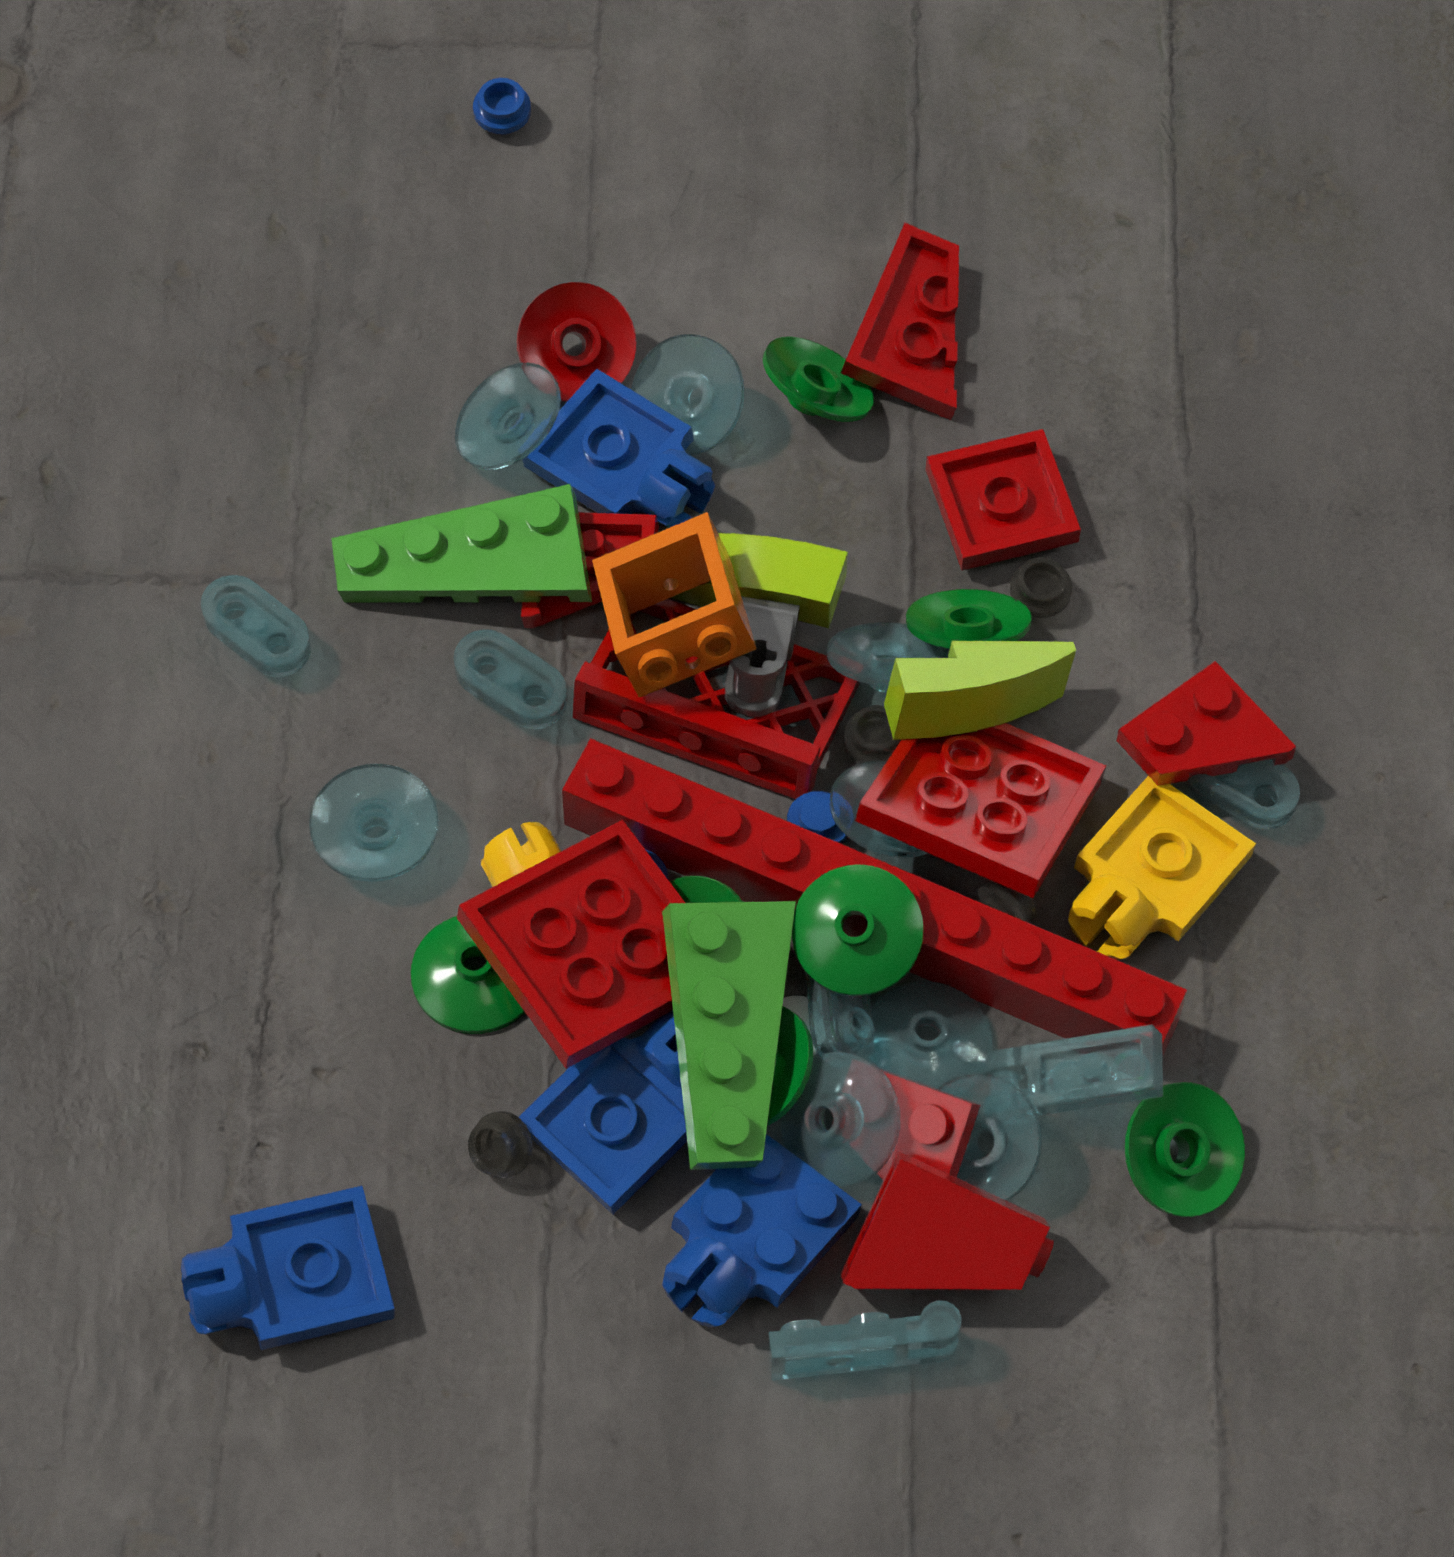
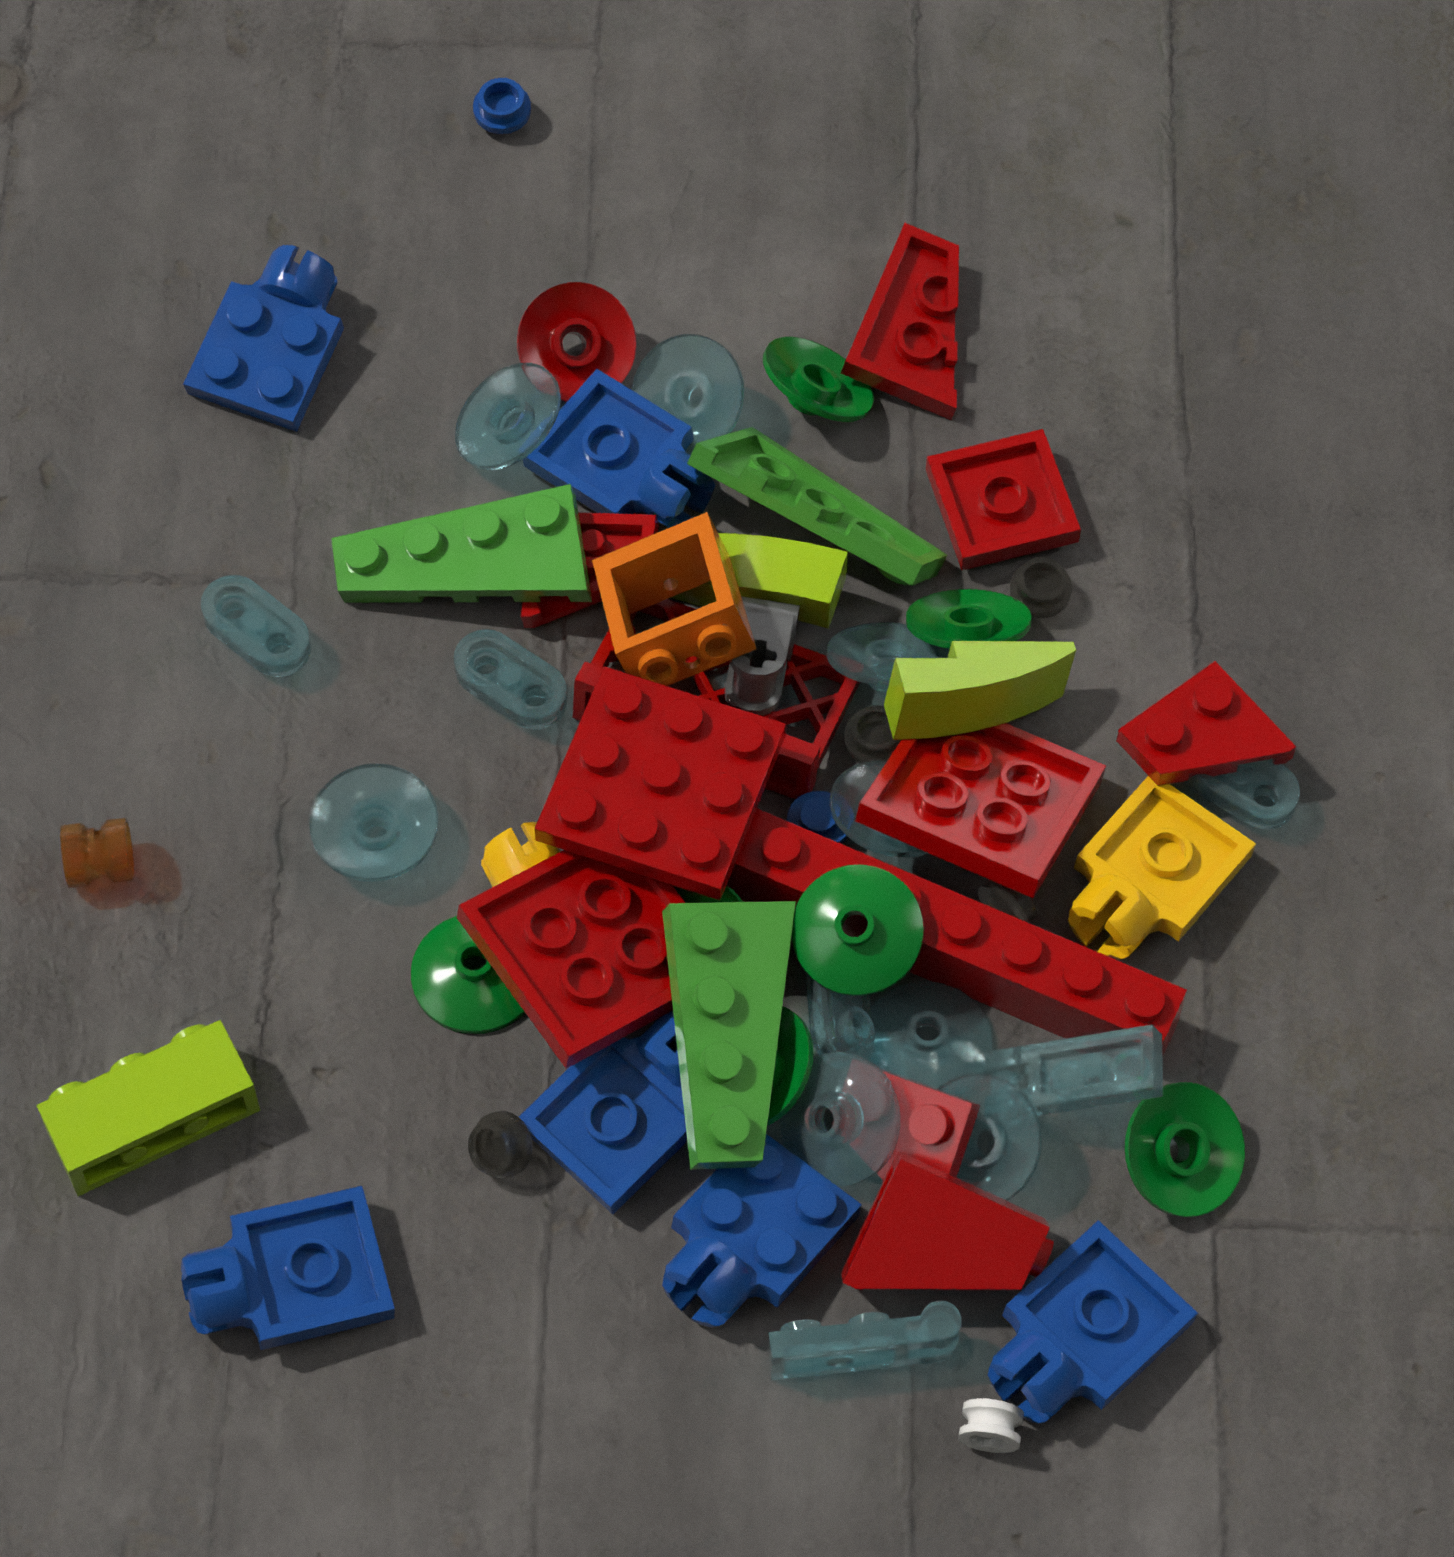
(95, 852): none -> clear orange wheel
(148, 1106): none -> lime brick
(270, 341): none -> blue plate
(661, 782): none -> red plate
(808, 497): none -> bright green wing
(991, 1425): none -> white bush
(1086, 1327): none -> blue plate

